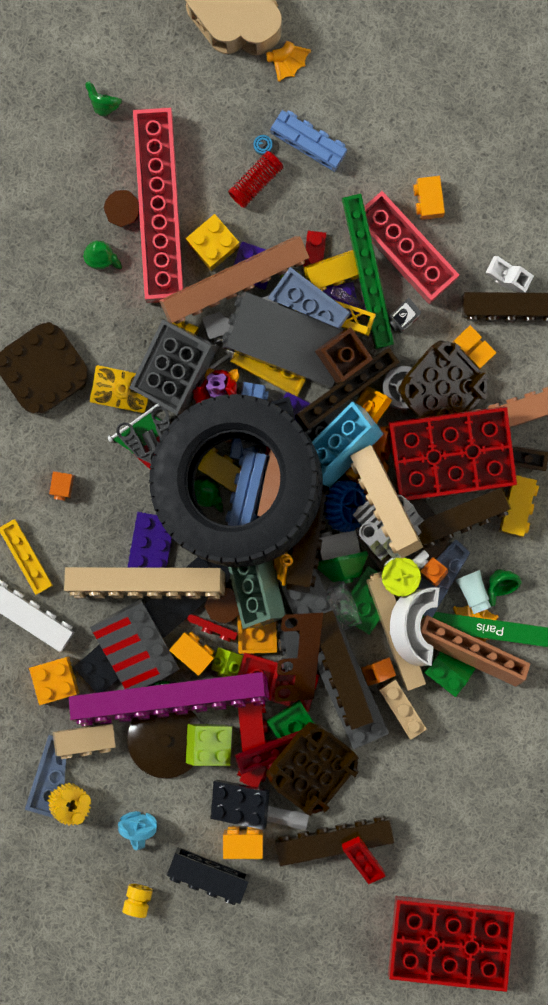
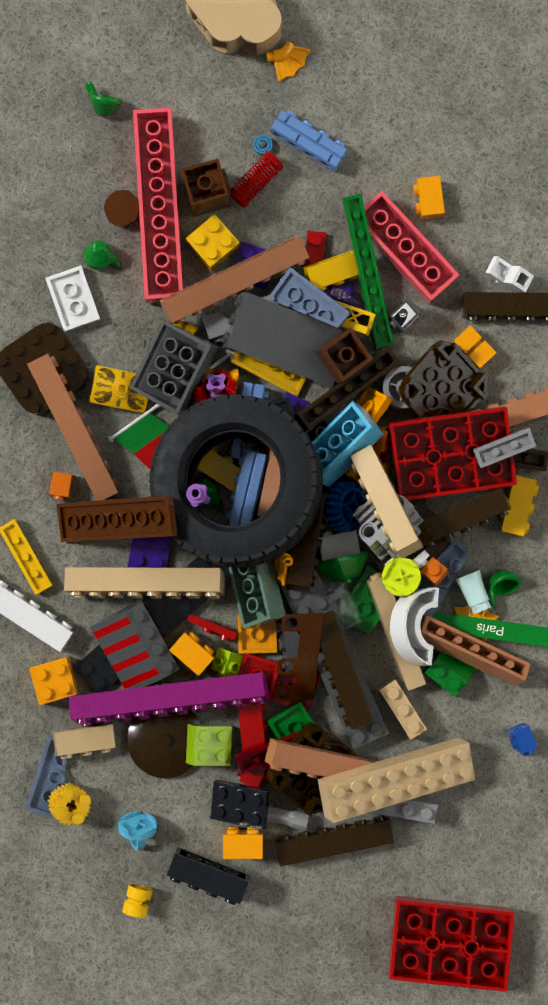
(72, 299): none -> white plate
(73, 428): none -> nougat brick
(117, 519): none -> reddish brown plate
(134, 442): dark grey connector -> none
(202, 498): none -> medium lavender brick
(207, 187): none -> reddish brown brick
(223, 609): reddish brown hat -> none
(309, 759): none -> nougat brick
(363, 860): red plate -> none
(378, 671): orange brick -> none
(396, 779): none -> tan brick
(417, 809): none -> light grey arch
(504, 447): none -> light grey plate
(522, 739): none -> blue window

